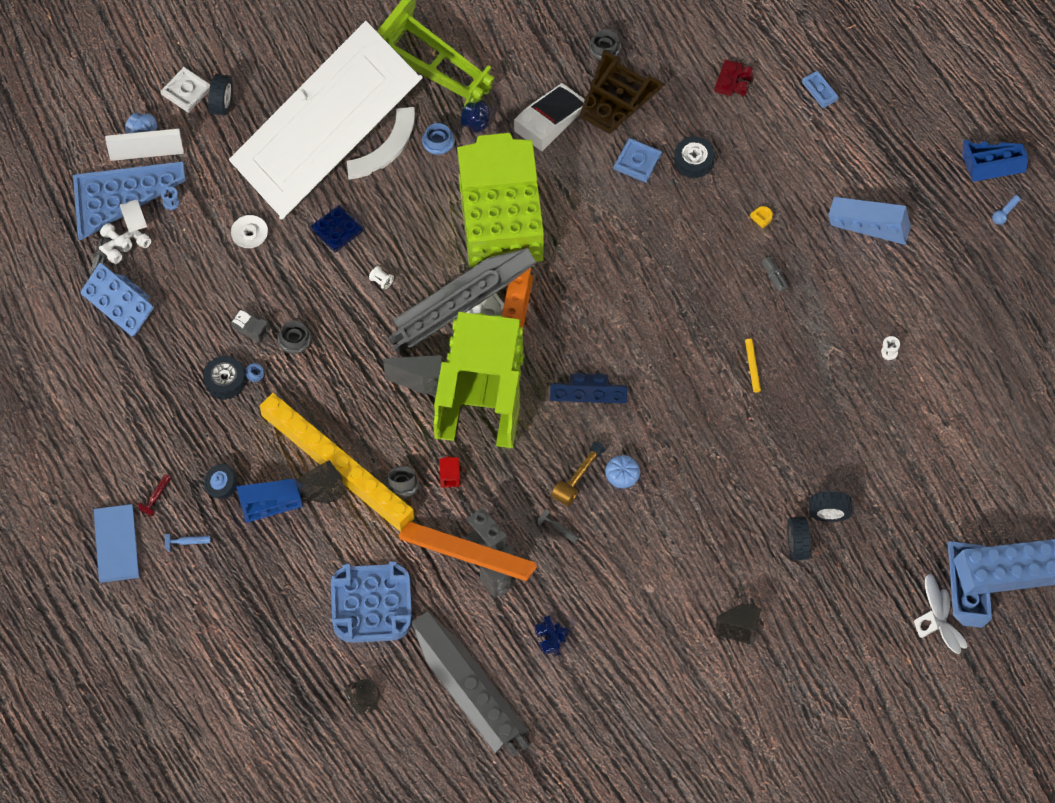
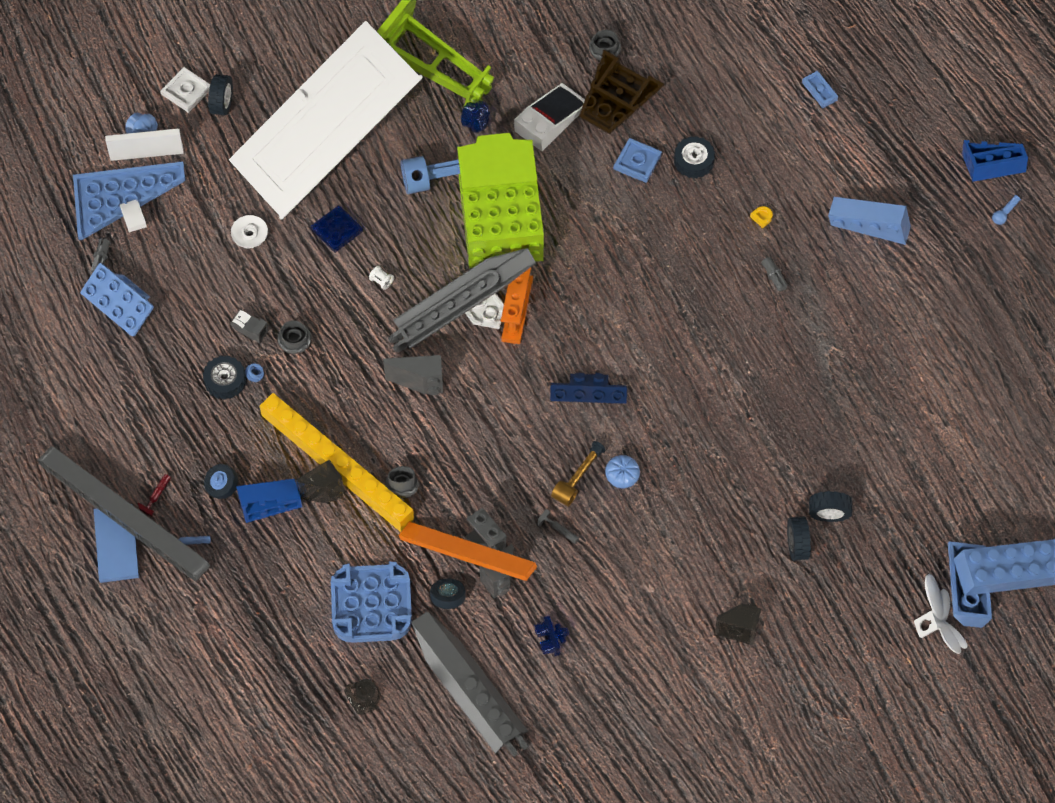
(121, 242): white piece -> none
(123, 513): none -> dark grey beam
(172, 197): medium blue bush -> none
(388, 150): white tile -> none
(425, 172): none -> medium blue piece
(438, 139): medium blue piece -> none
(447, 593): none -> black wheel
(449, 472): red brick -> none
(481, 373): lime piece -> none
(729, 76): dark red plate -> none
(752, 365): yellow bar -> none
(890, 348): white bush -> none

